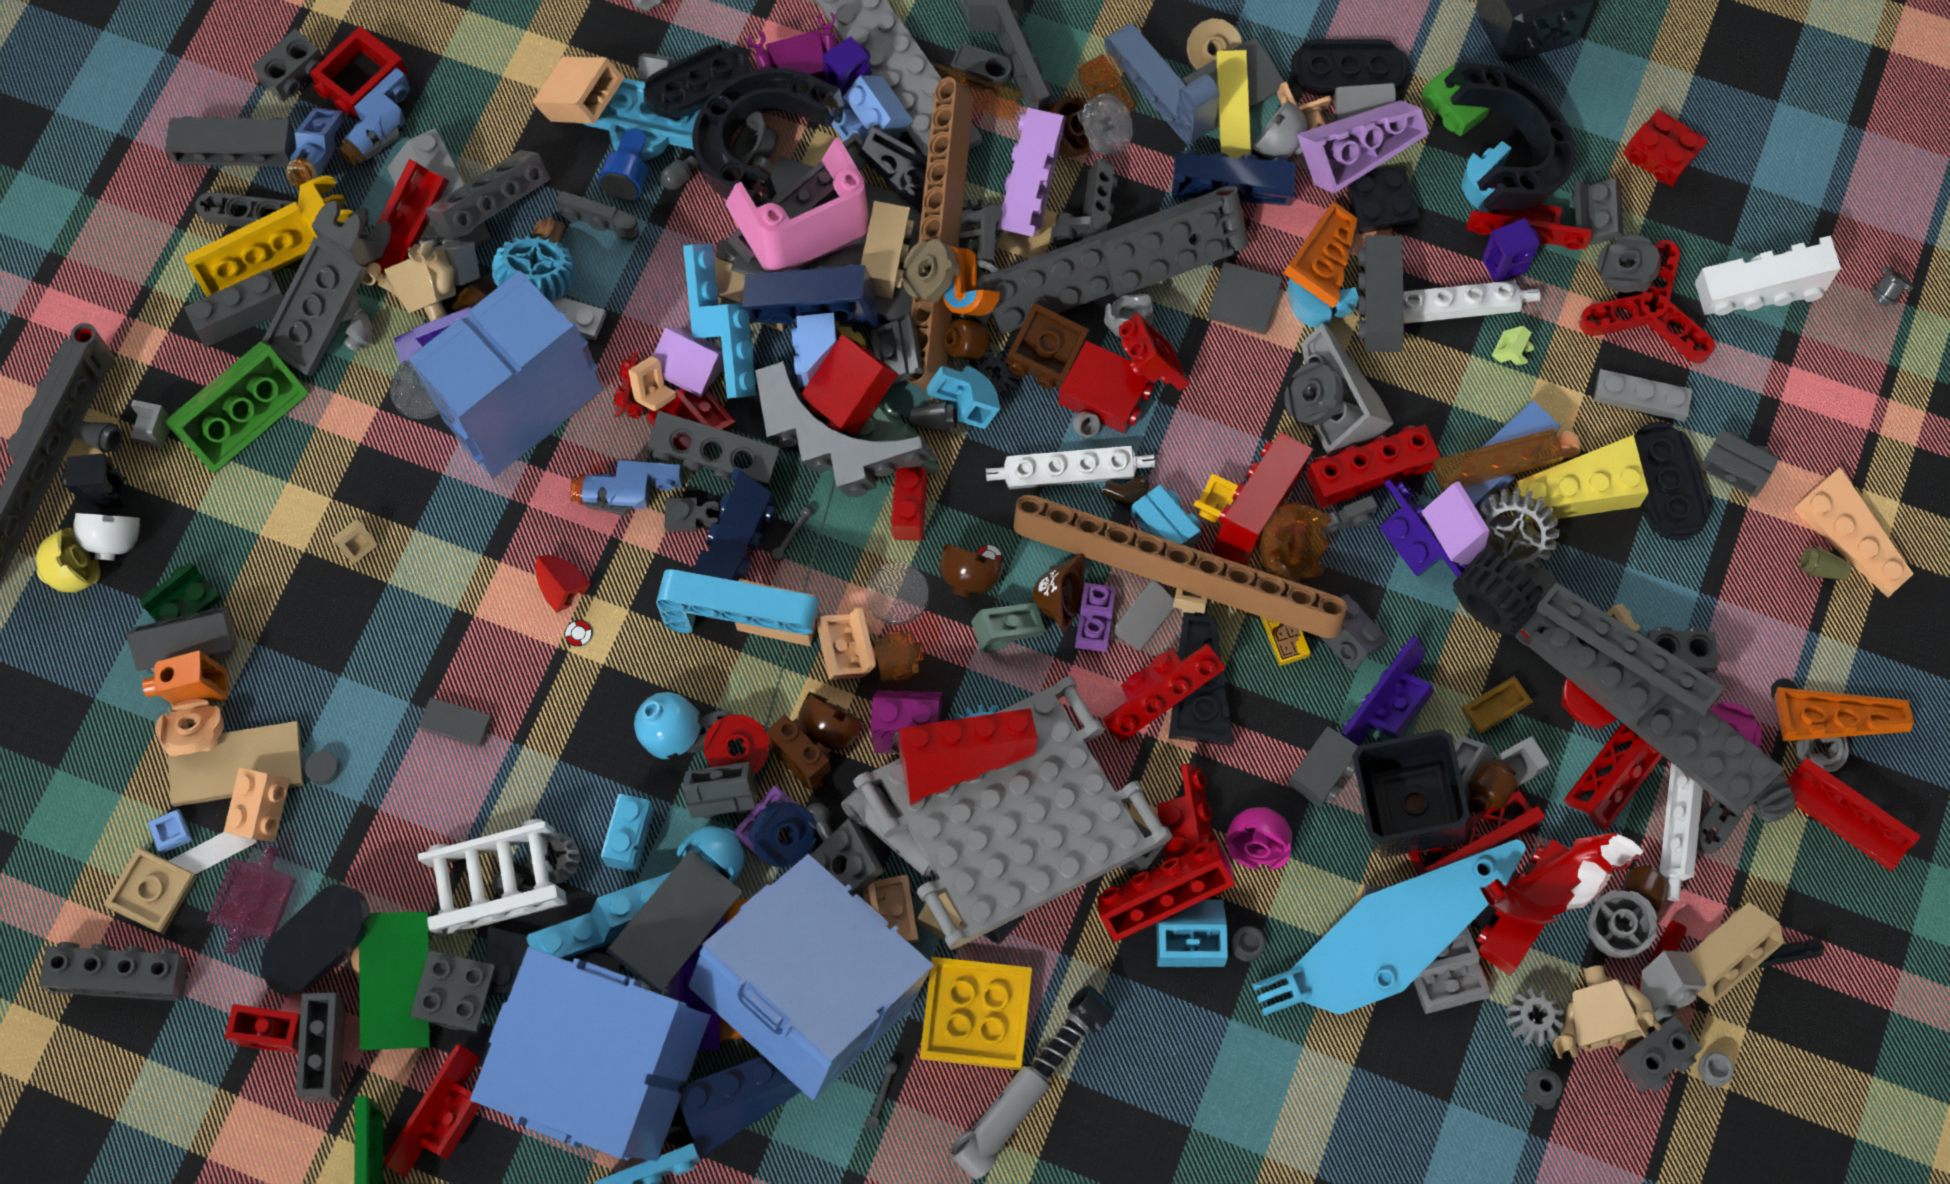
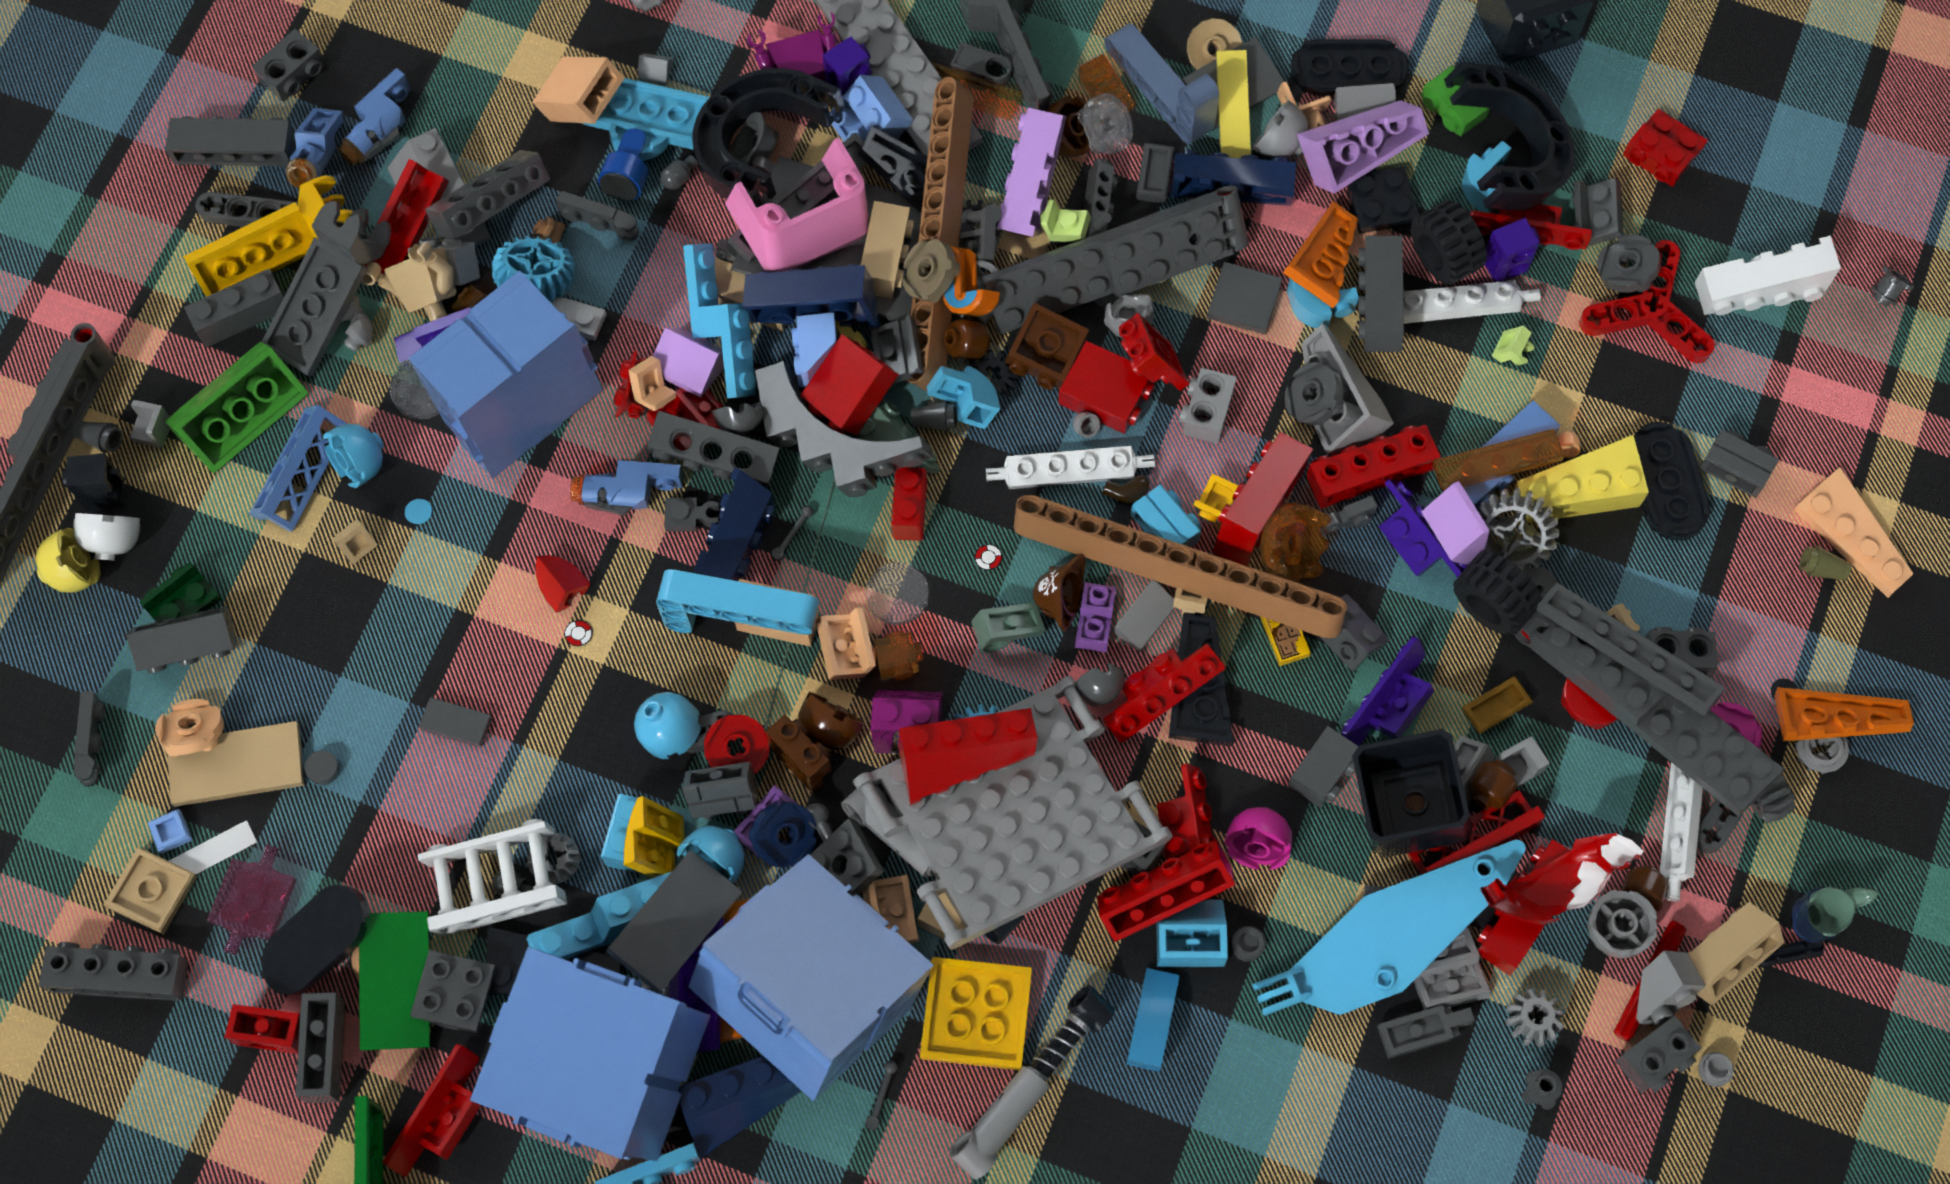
(87, 738): none -> dark grey hinge
(187, 678): orange torso -> none
(256, 805): light nougat bracket -> none
(287, 466): none -> medium blue fence
(340, 57): red window -> none
(354, 452): none -> medium azure cylinder
(418, 511): none -> medium azure sticker
(652, 838): none -> yellow slope
(692, 80): black tile -> none
(739, 423): none -> dark grey hair
(969, 571): reddish brown cylinder -> none
(1064, 224): none -> yellowish green bracket
(1100, 687): none -> dark grey hair
(1153, 1020): none -> dark azure slope
(1155, 173): none -> dark grey tile
(1211, 406): none -> light grey brick
(1422, 1029): none -> dark grey hinge
(1448, 242): none -> black tyre
(1604, 1015): tan torso -> none
(1618, 786): red fence -> none
(1642, 395): light grey plate -> none
(1828, 911): none -> sand green hair
(1850, 814): red fence -> none

